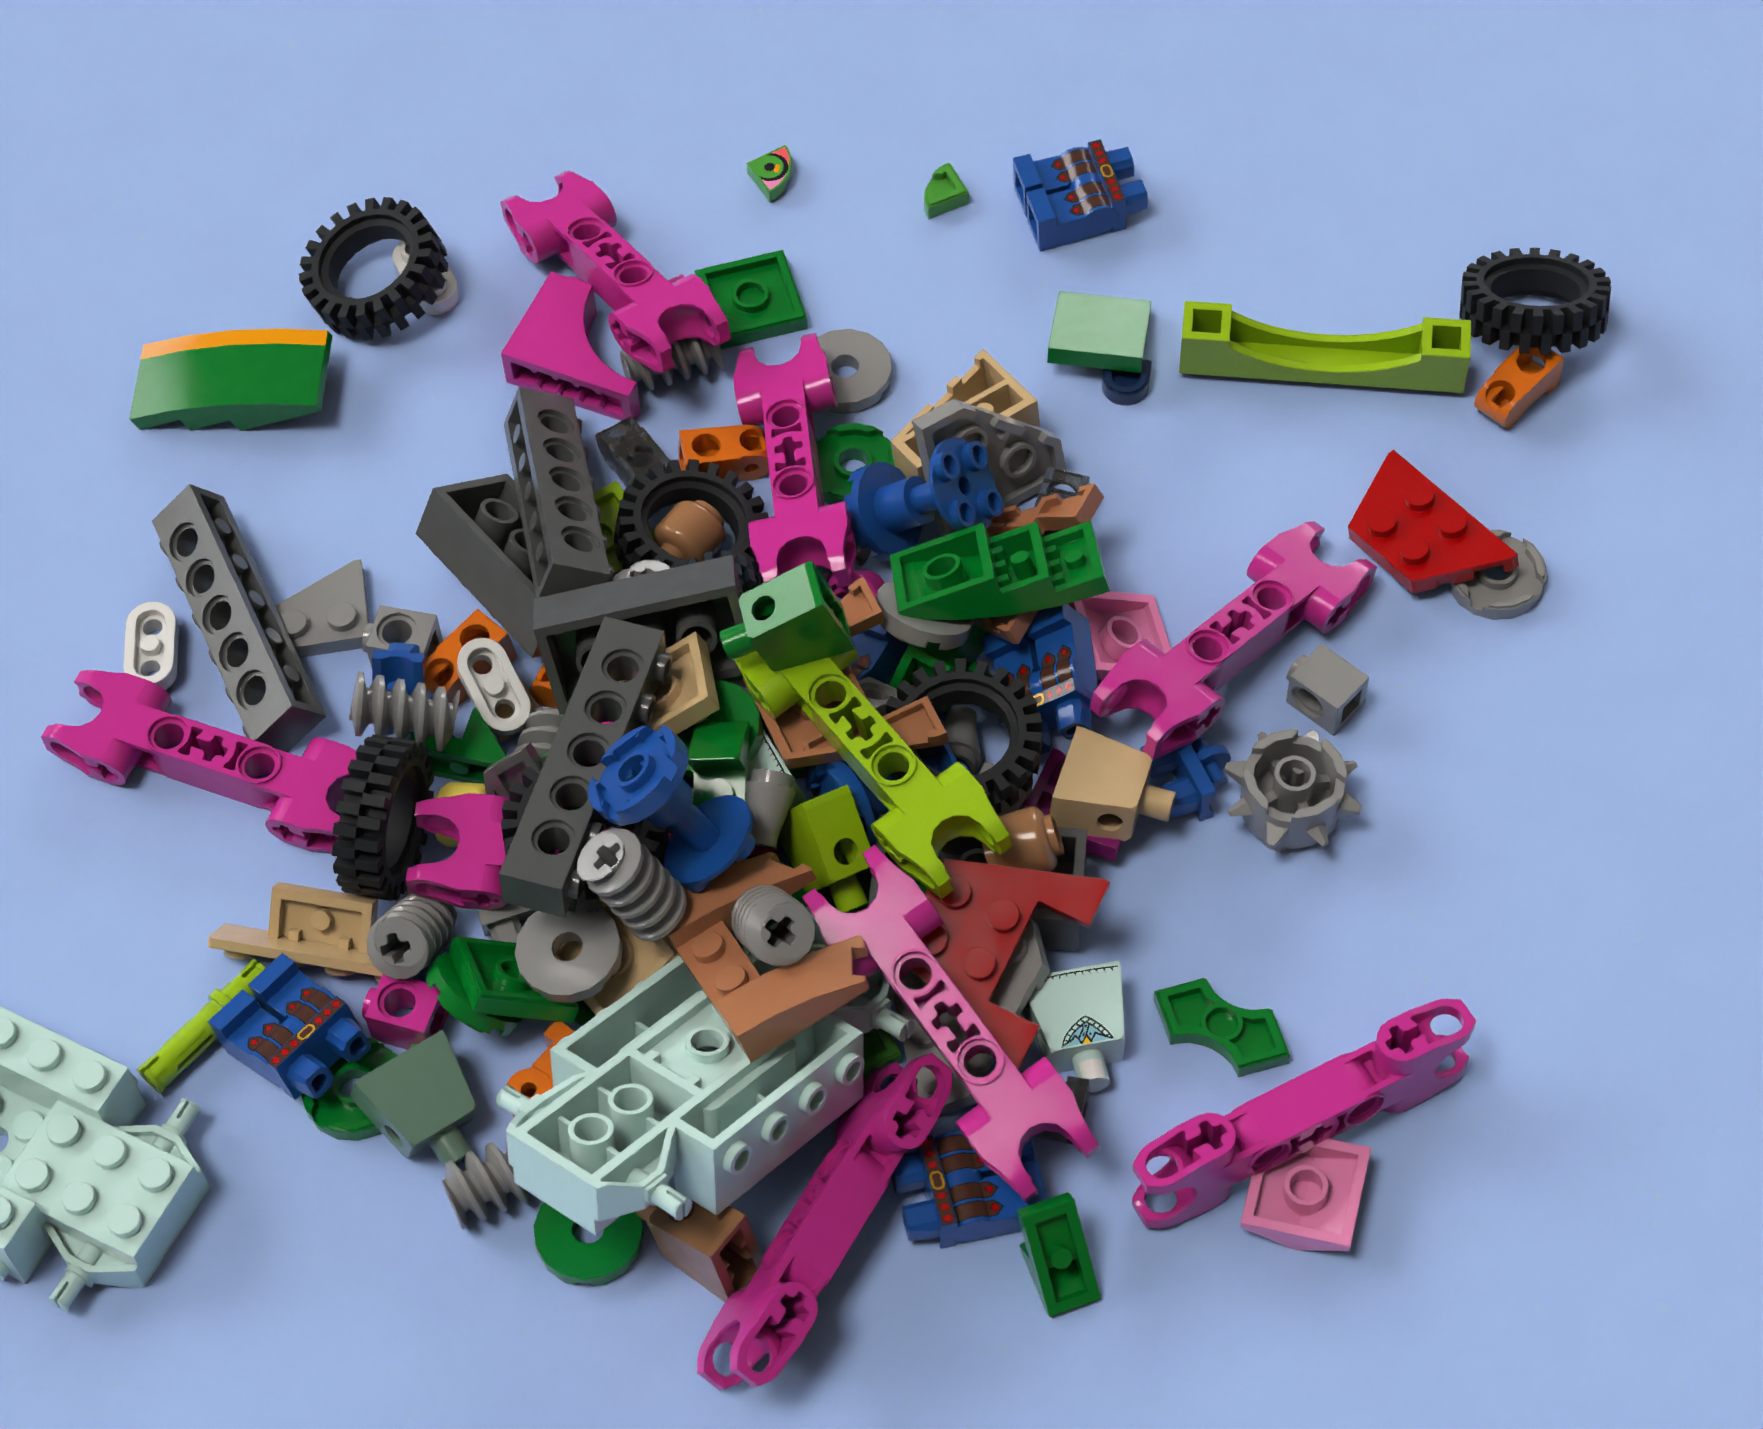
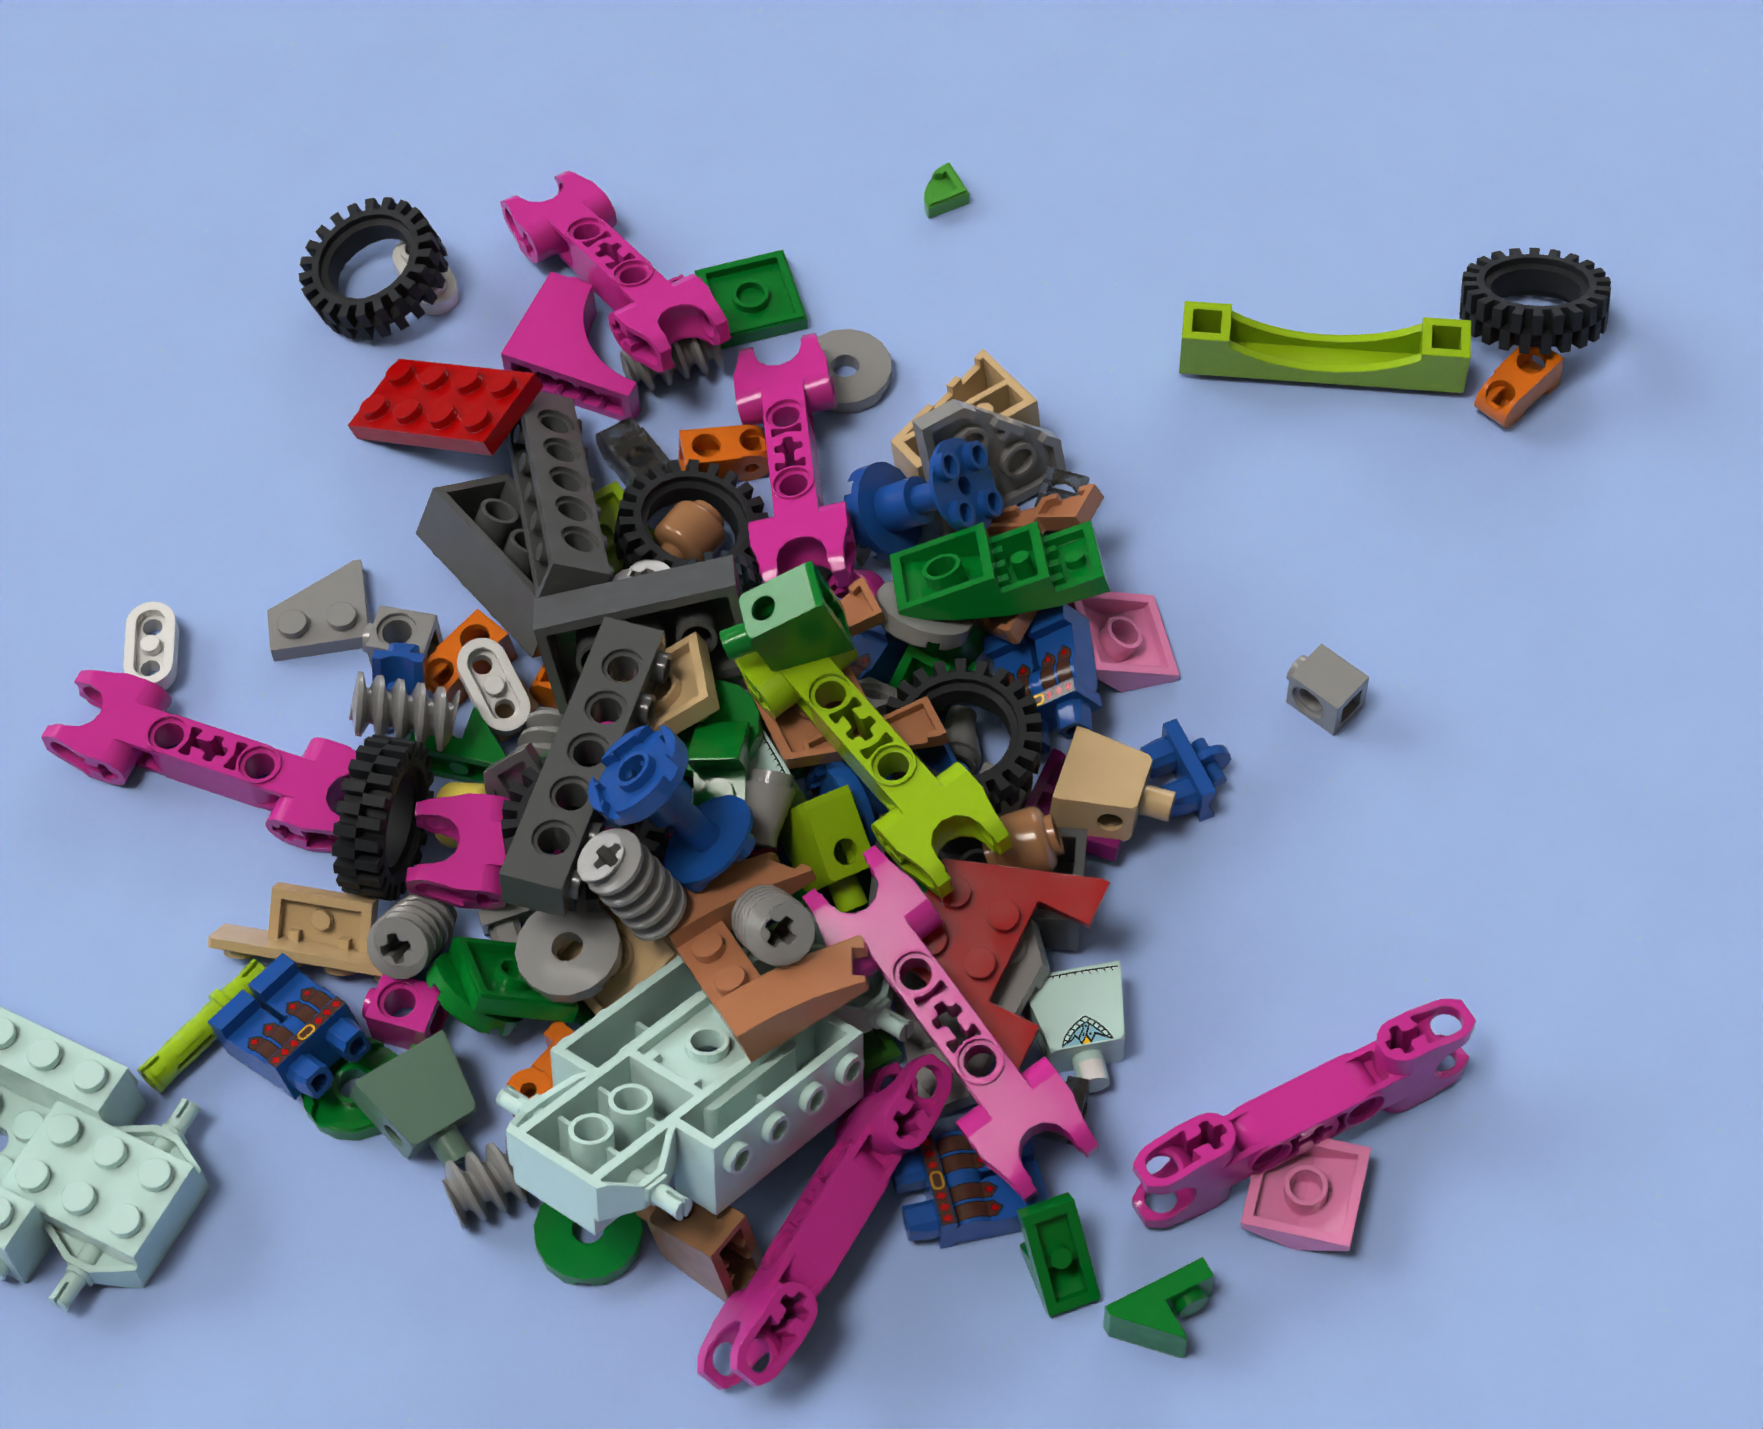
(231, 377): green slope -> none
(238, 619): dark grey brick -> none
(445, 406): none -> red plate
(771, 172): bright green tile -> none
(847, 443): green tile -> none
(1077, 193): blue hips -> none
(1099, 332): tile -> none
(1125, 386): dark blue tile -> none
(1149, 1312): none -> green slope
(1183, 683): dark pink piece -> none
(1242, 1036): green tile -> none
(1292, 789): light grey brick -> none
(1422, 531): red wing -> none
(1505, 597): light grey tile -> none

